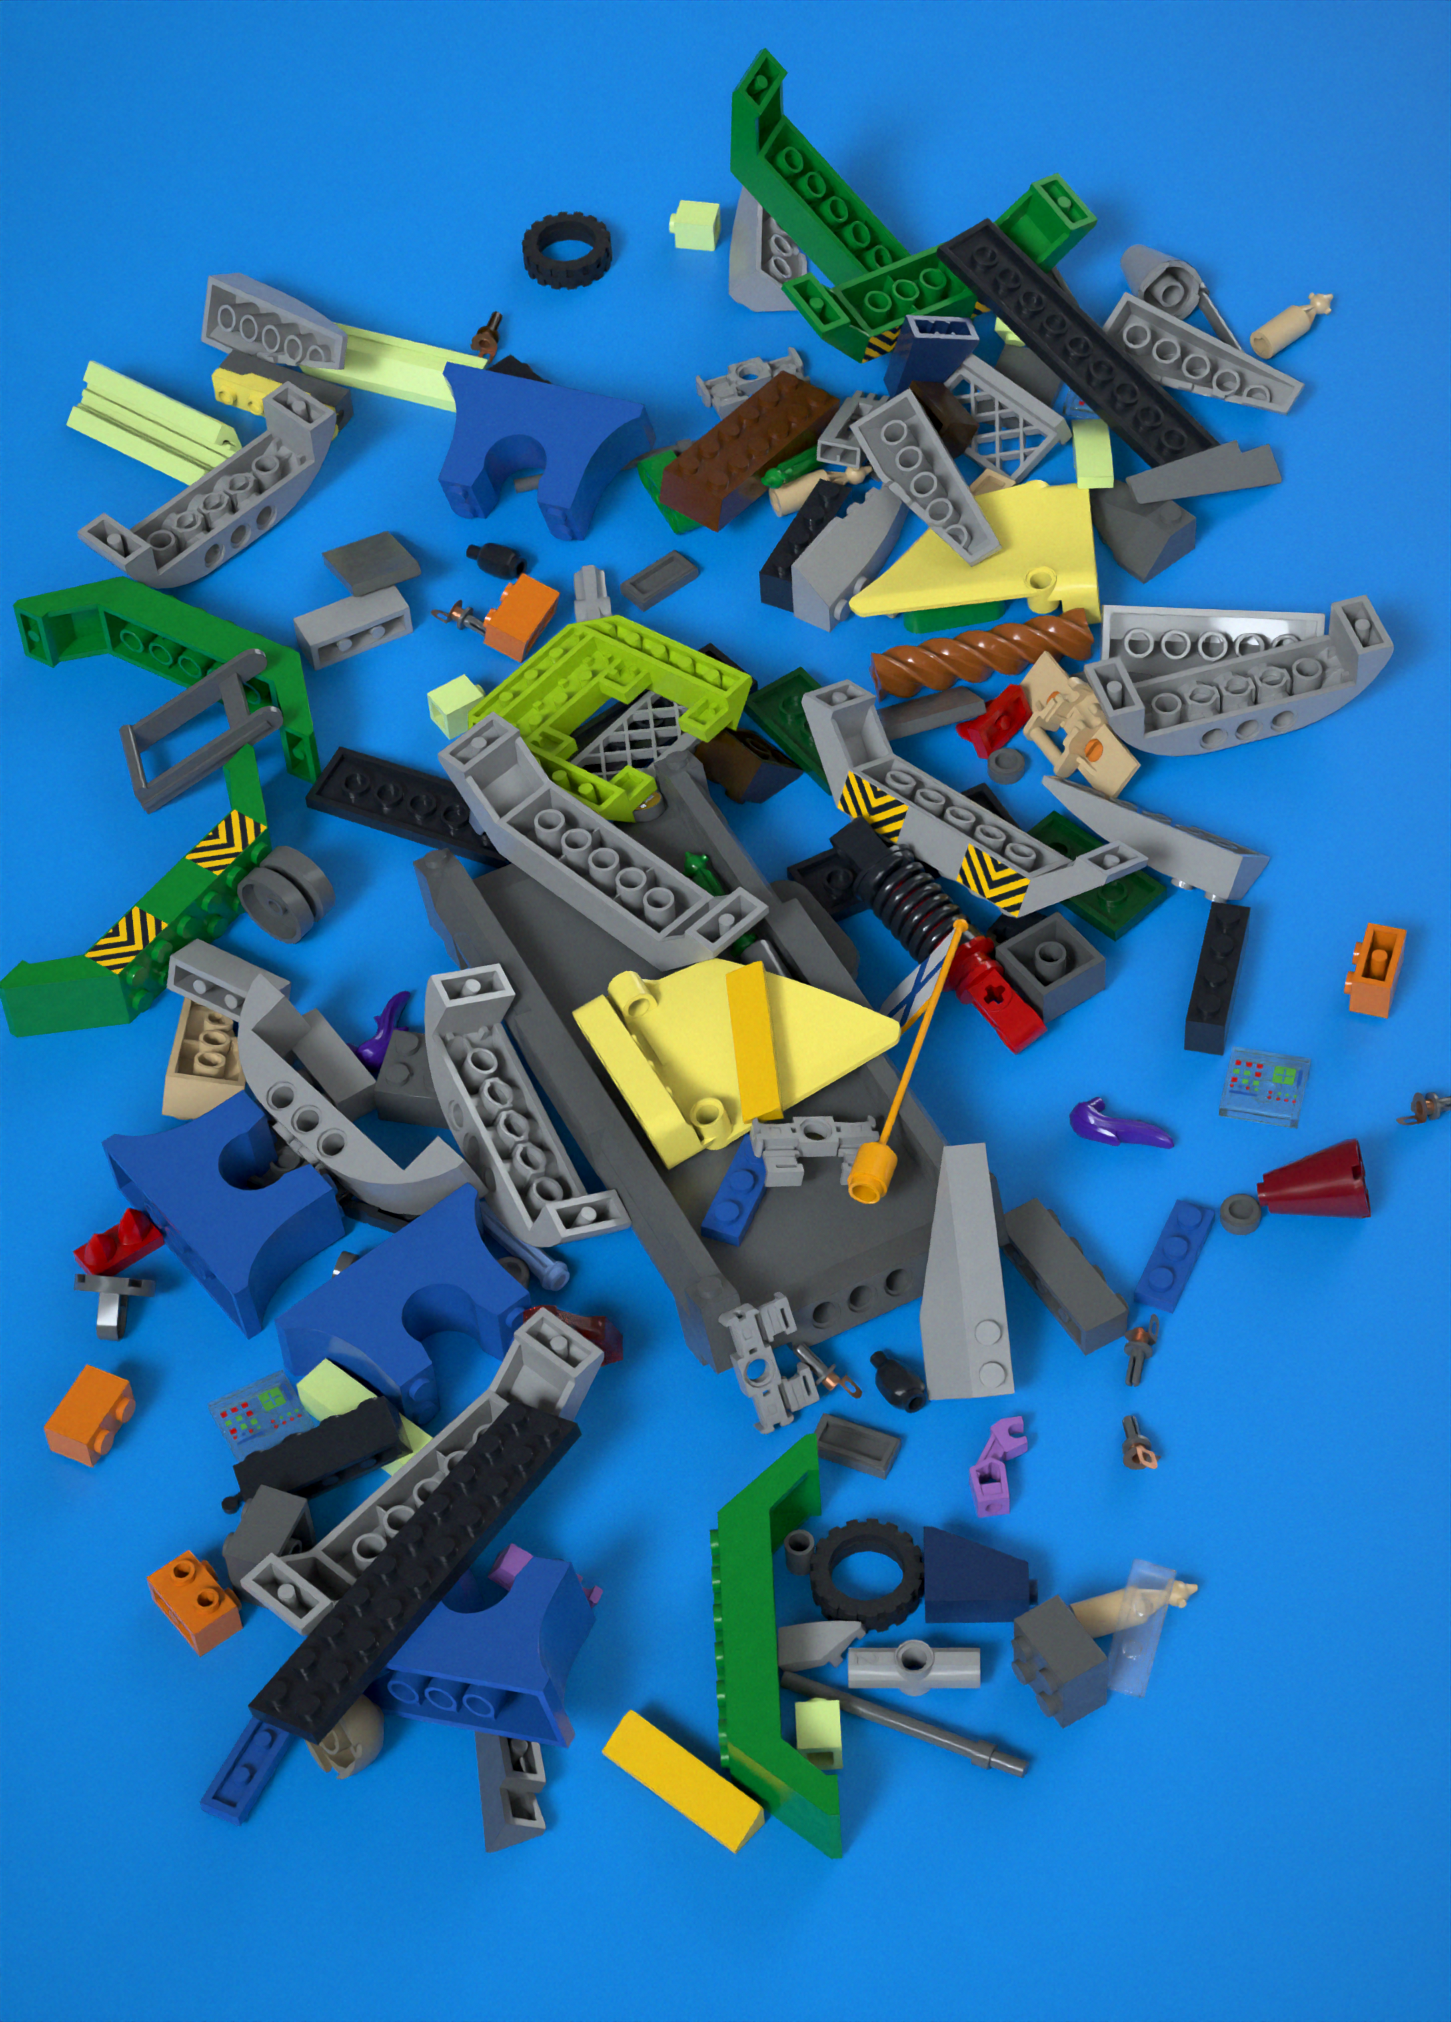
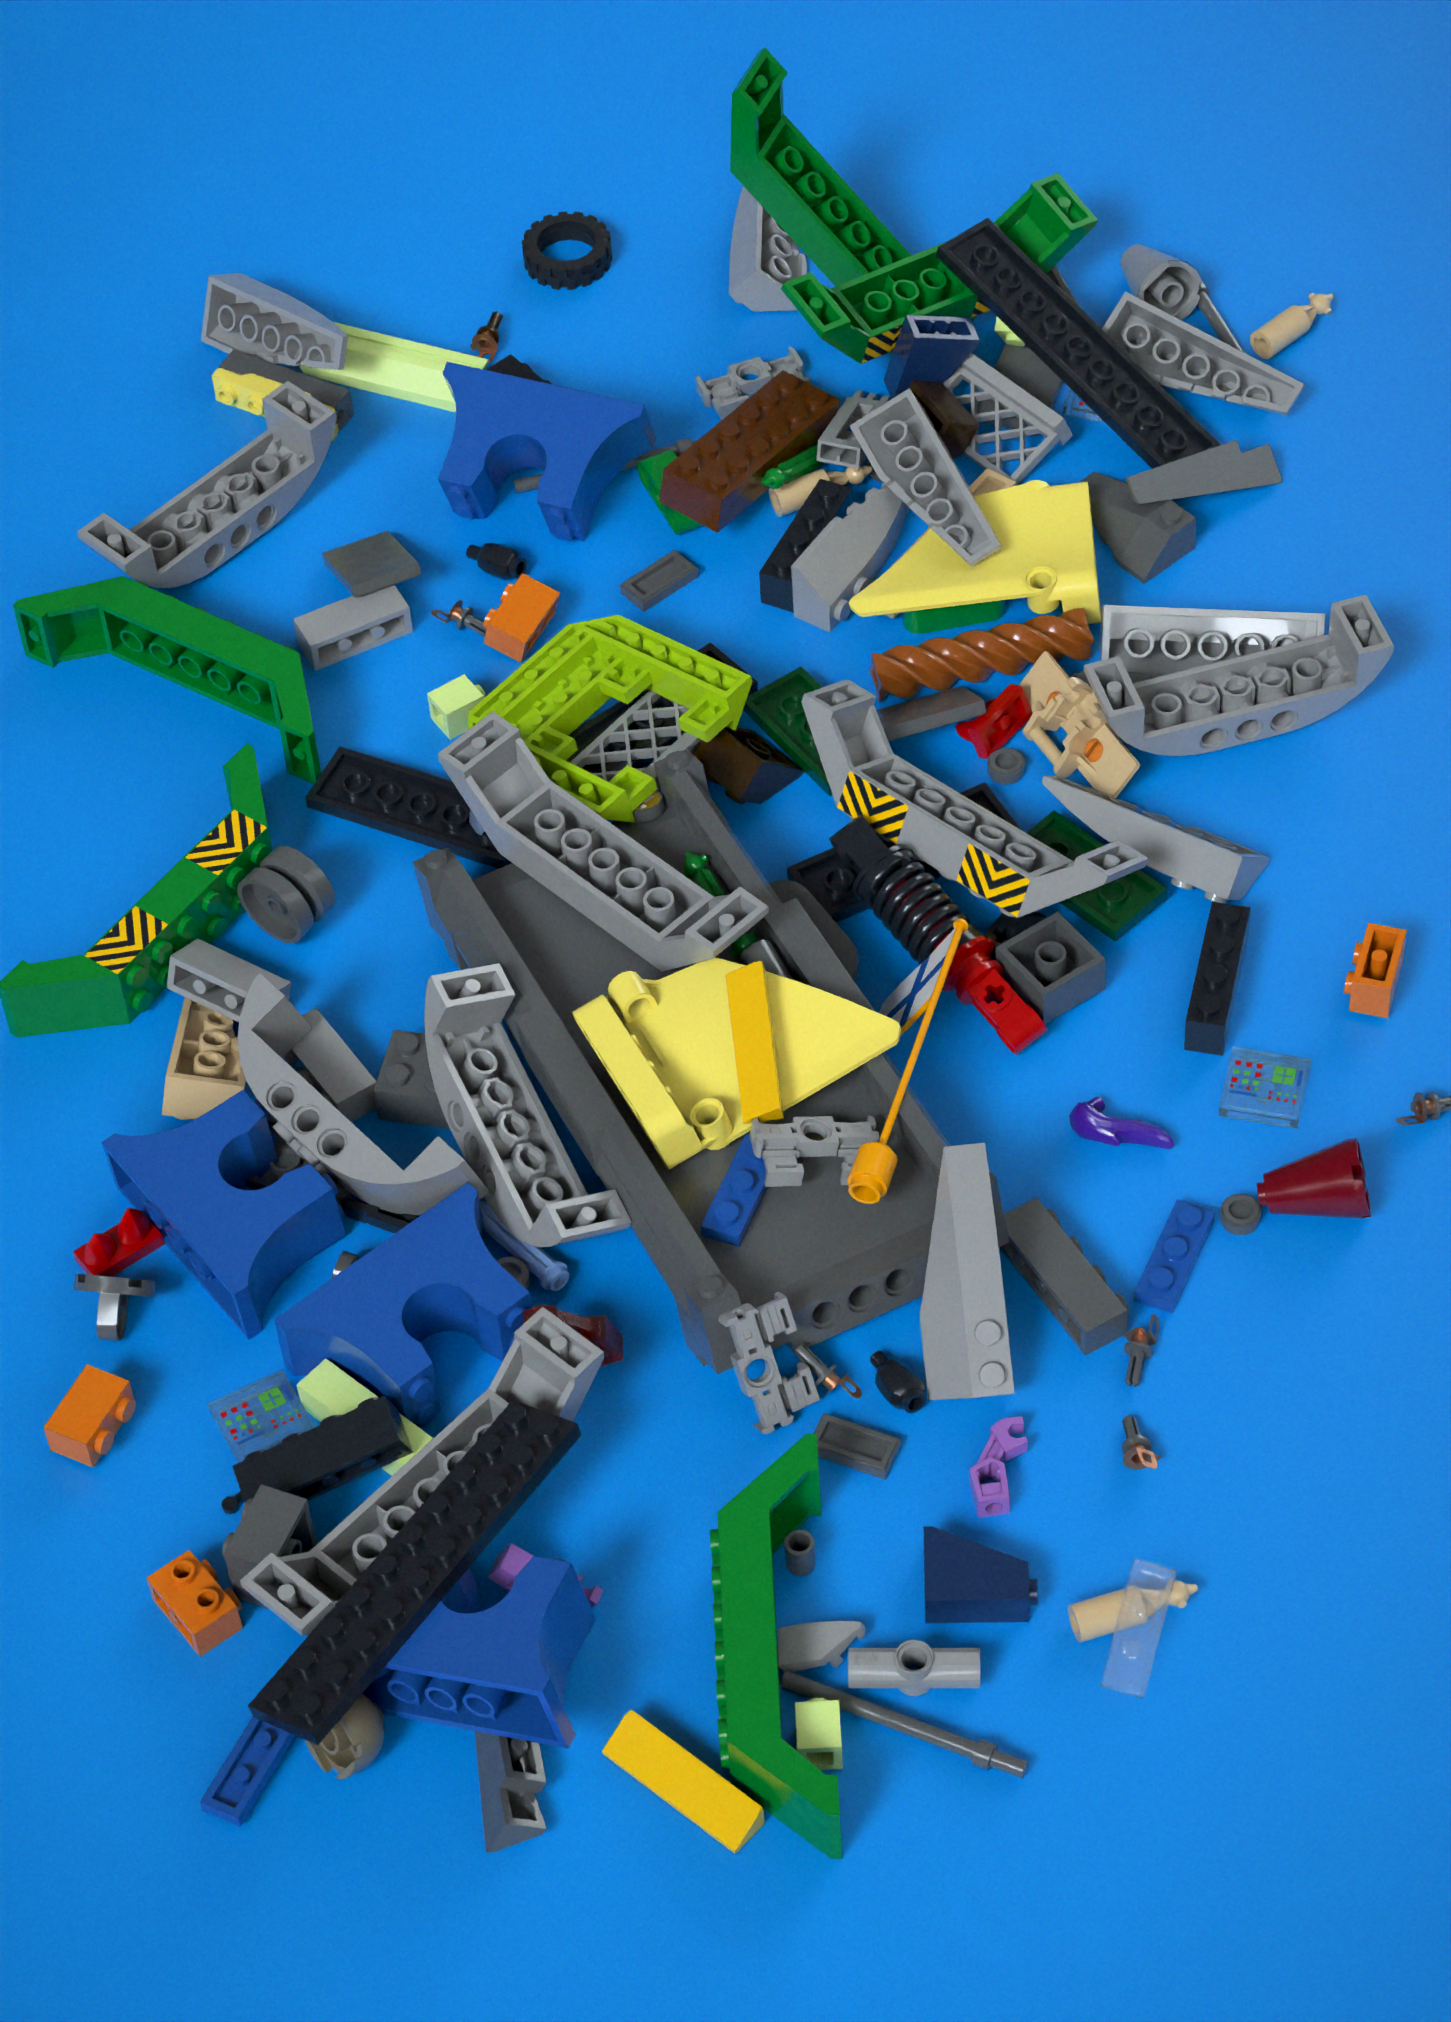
(151, 426): yellowish green piece -> none
(244, 728): dark grey piece -> none
(373, 1051): dark purple piece -> none
(591, 594): light grey piece -> none
(696, 225): yellowish green brick -> none
(867, 1537): black tyre -> none
(1059, 1662): dark grey brick -> none
(1092, 454): yellowish green slope -> none

